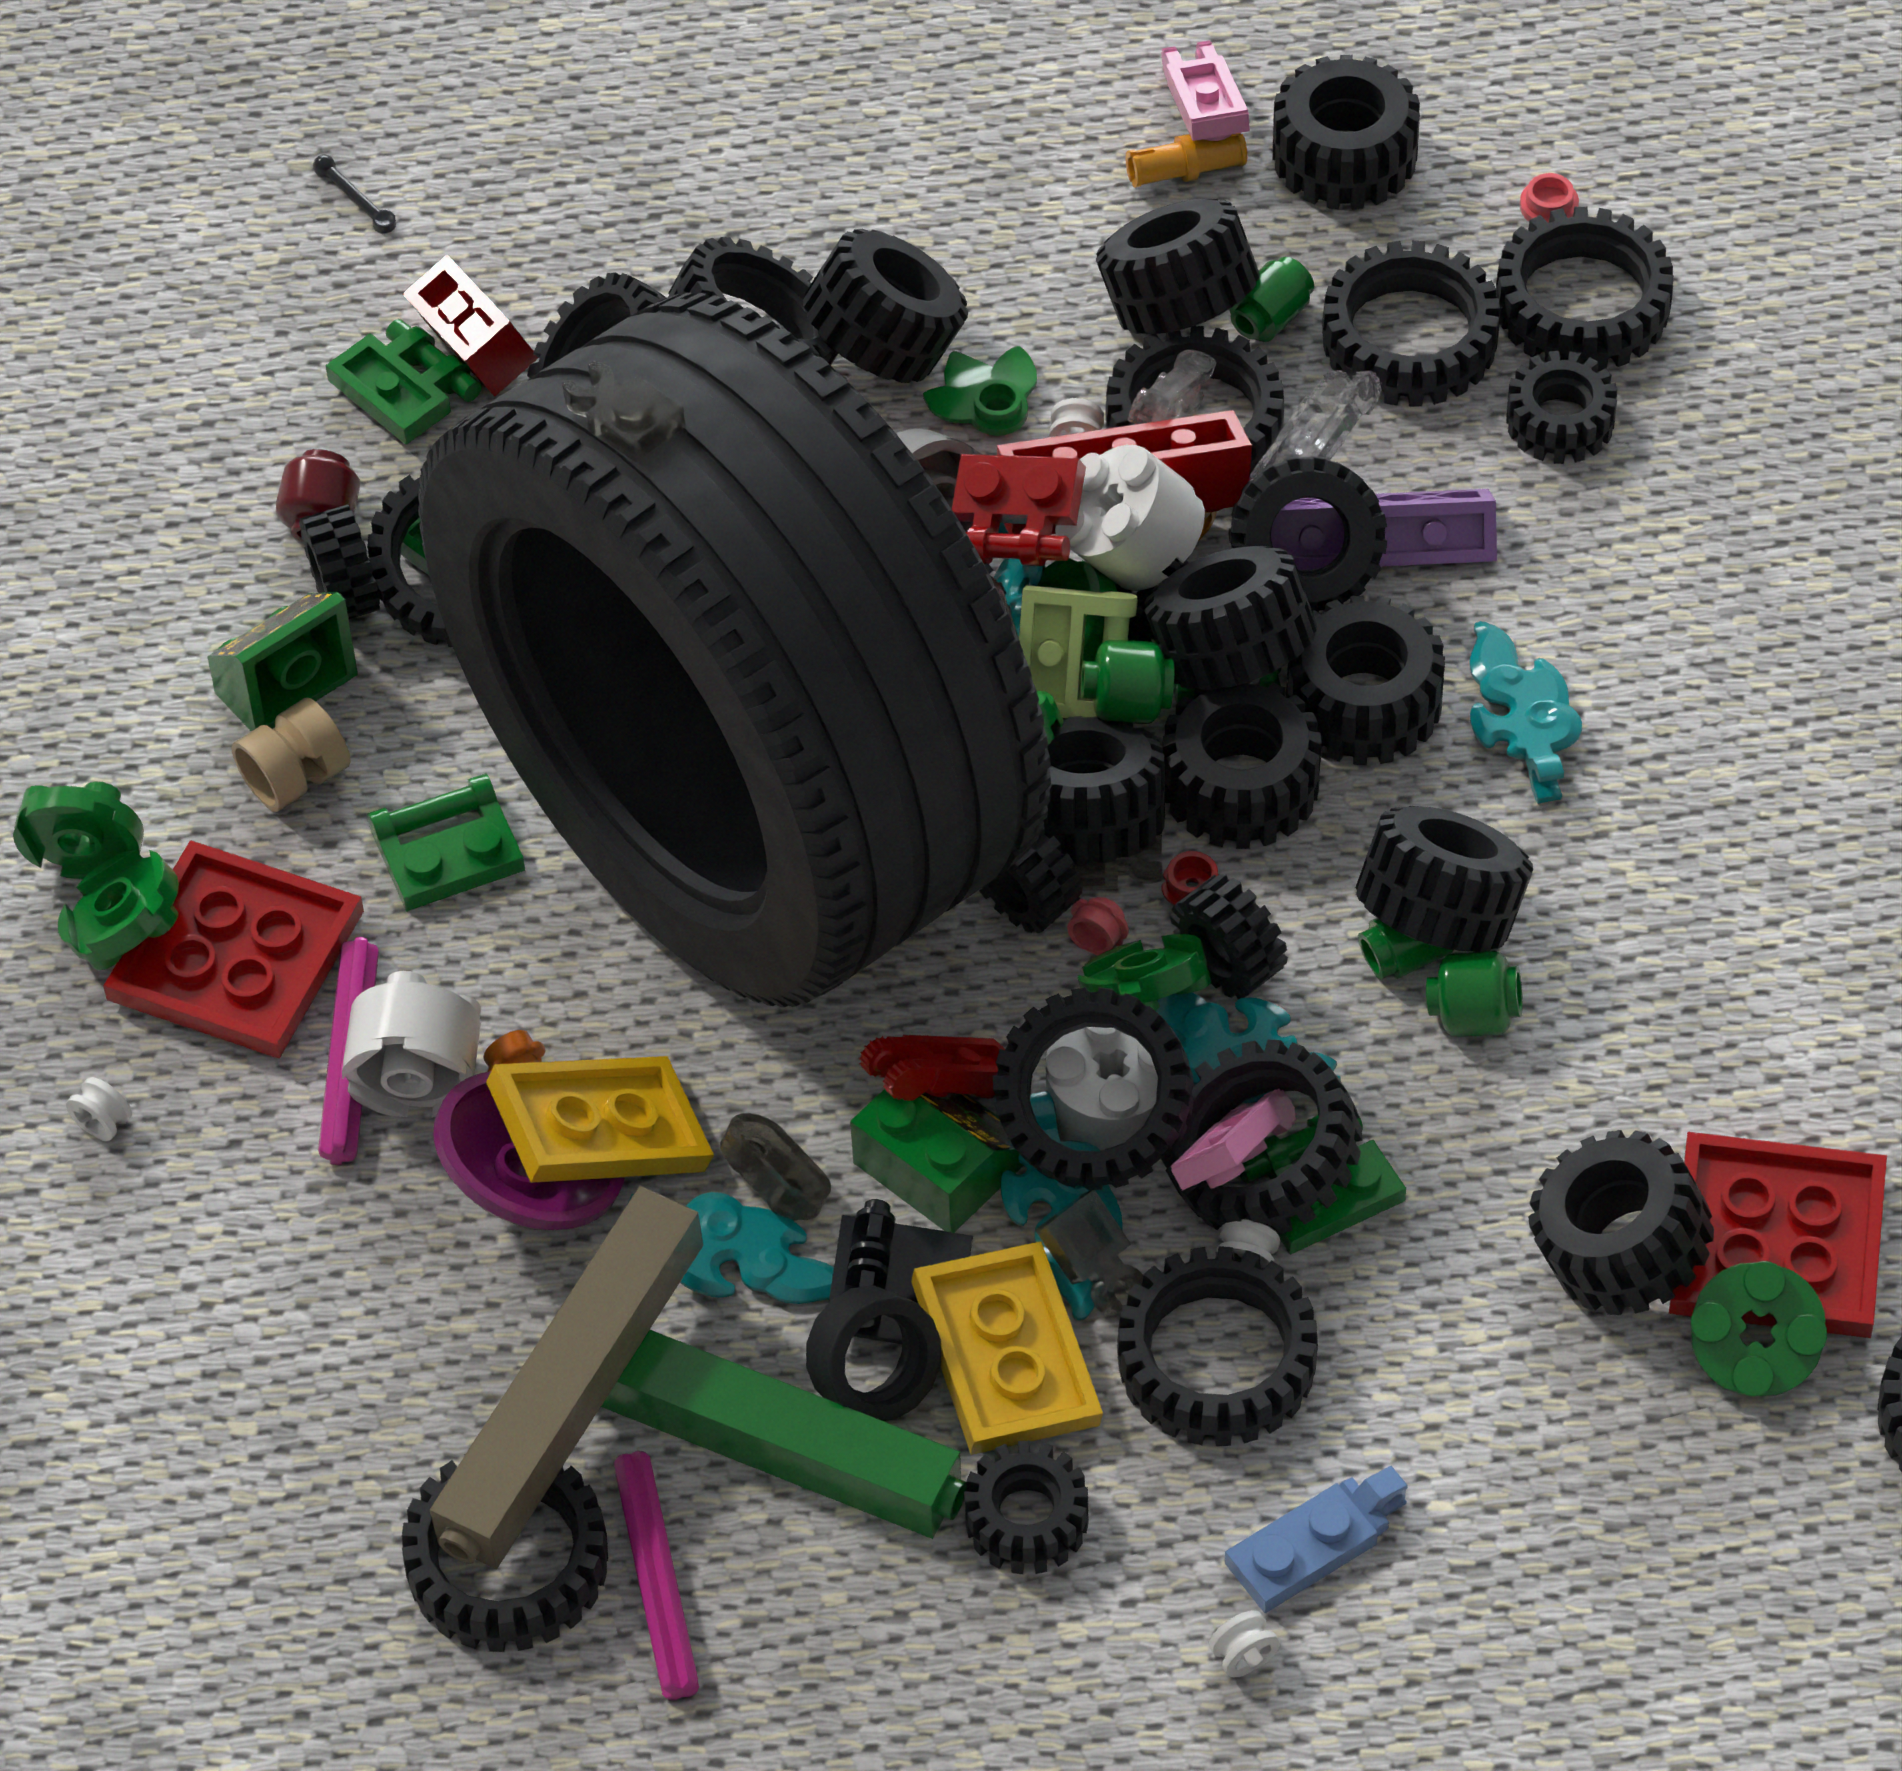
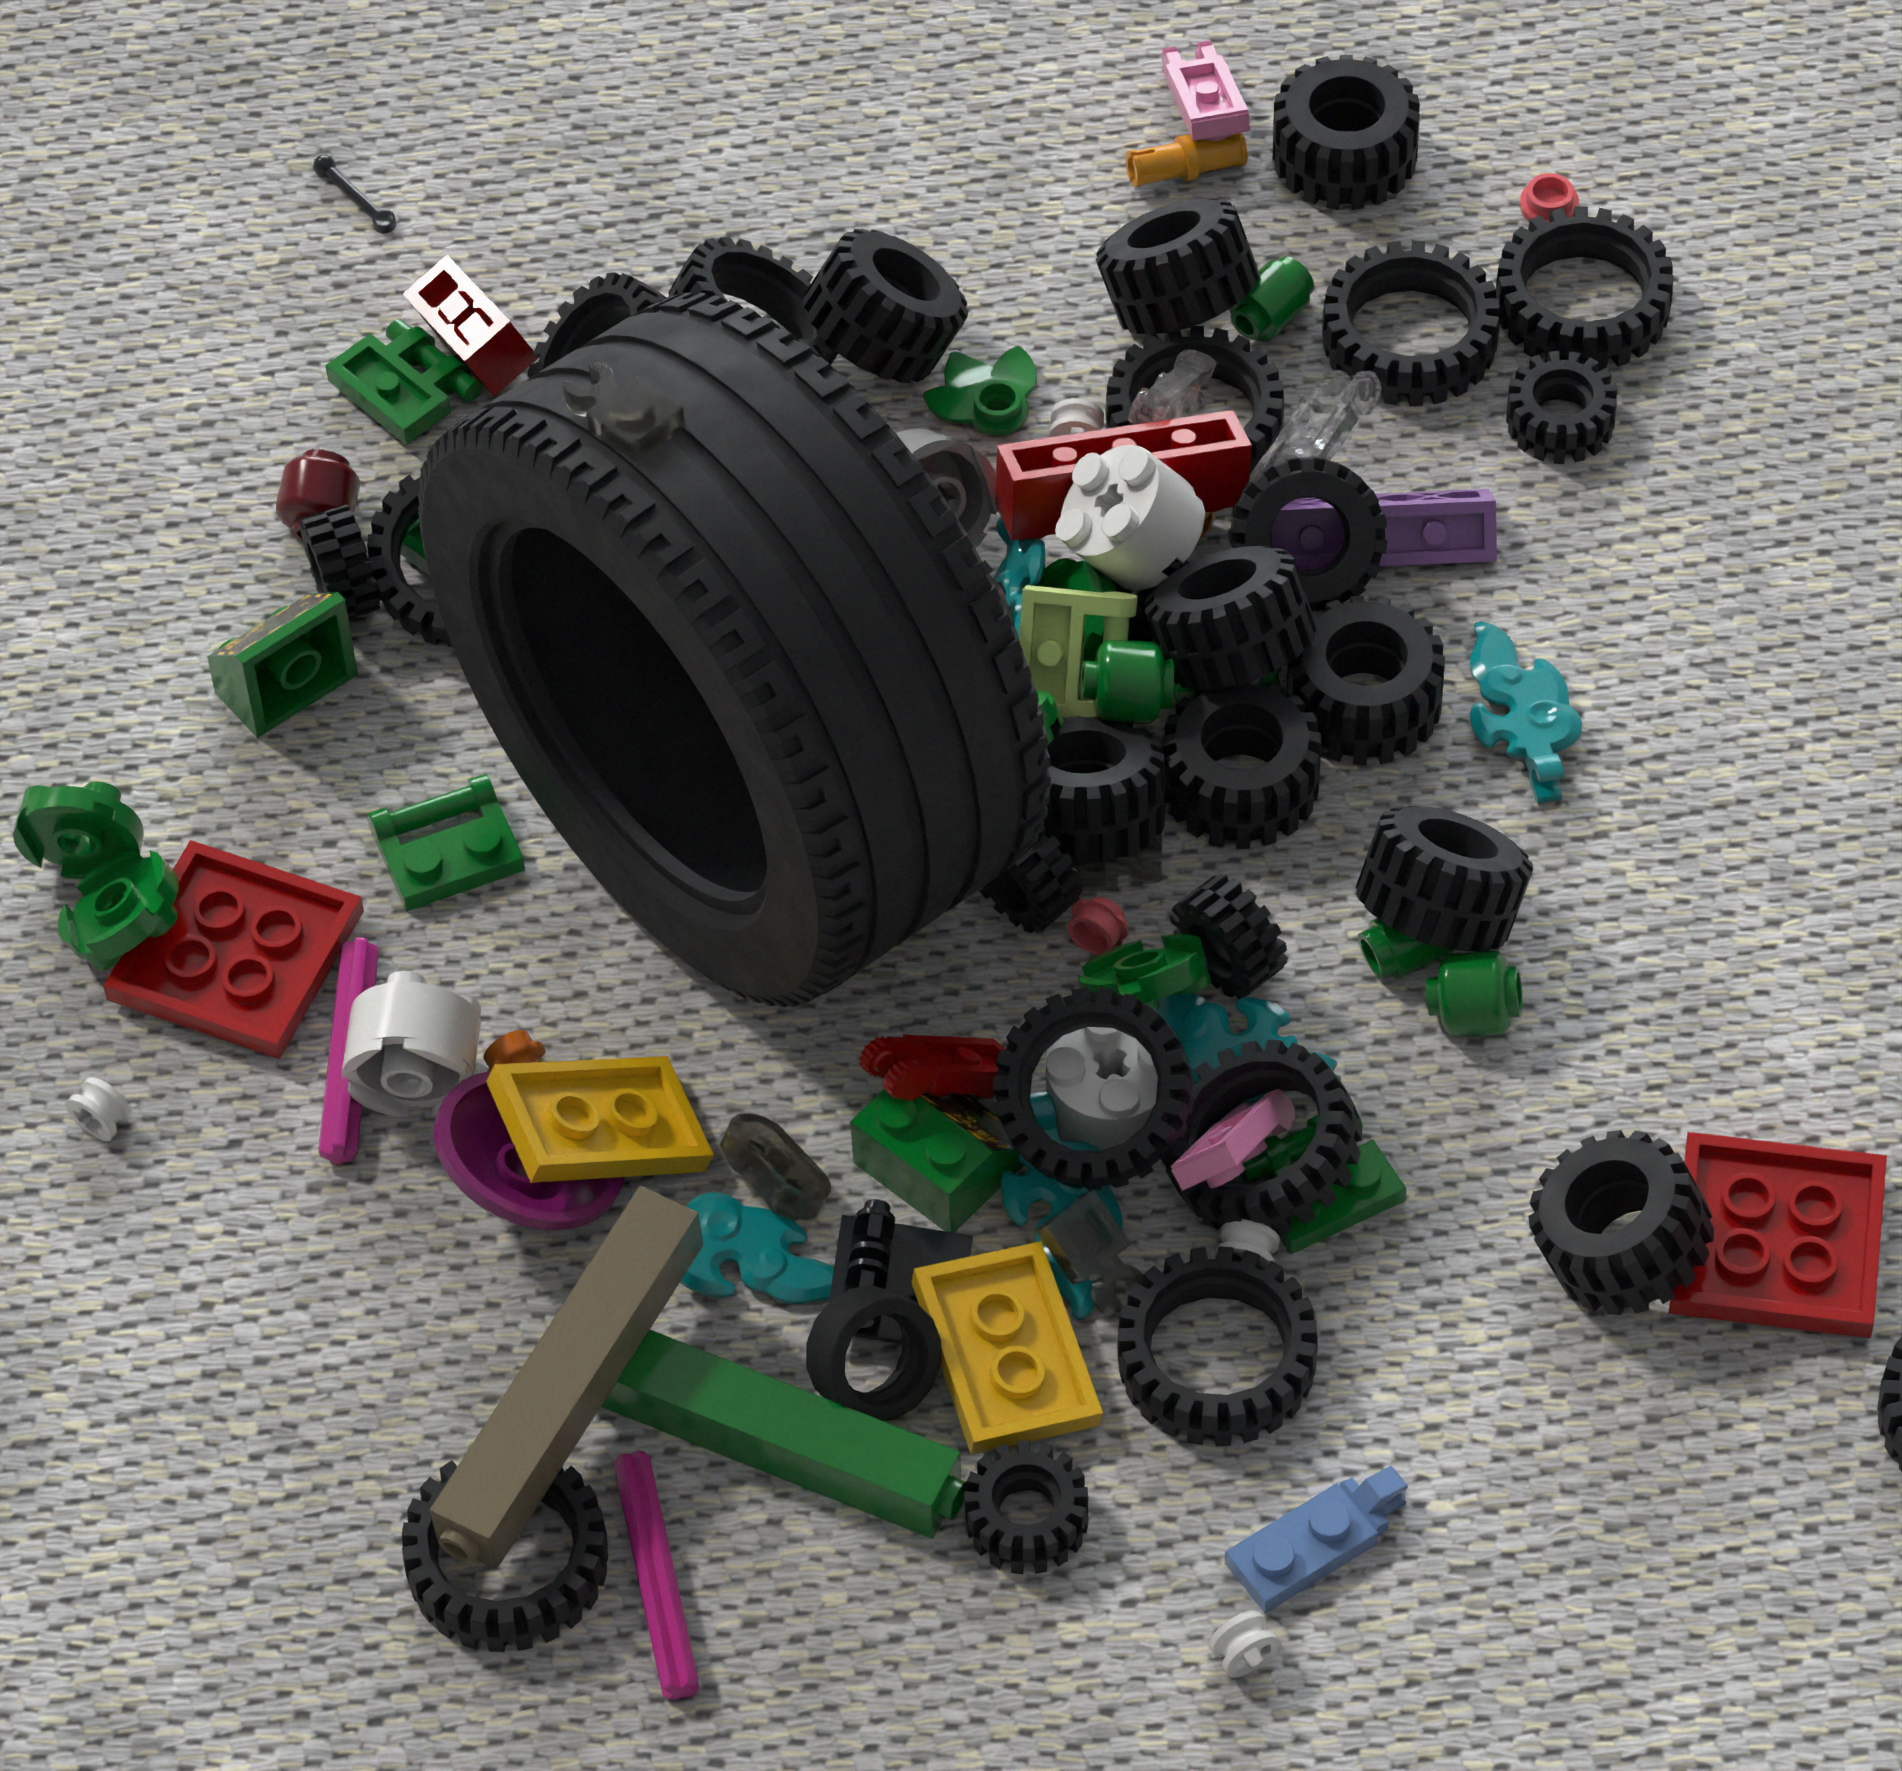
(296, 751): tan wheel -> none
(1022, 492): red plate -> none
(1186, 868): red plate -> none
(1762, 1289): green plate -> none

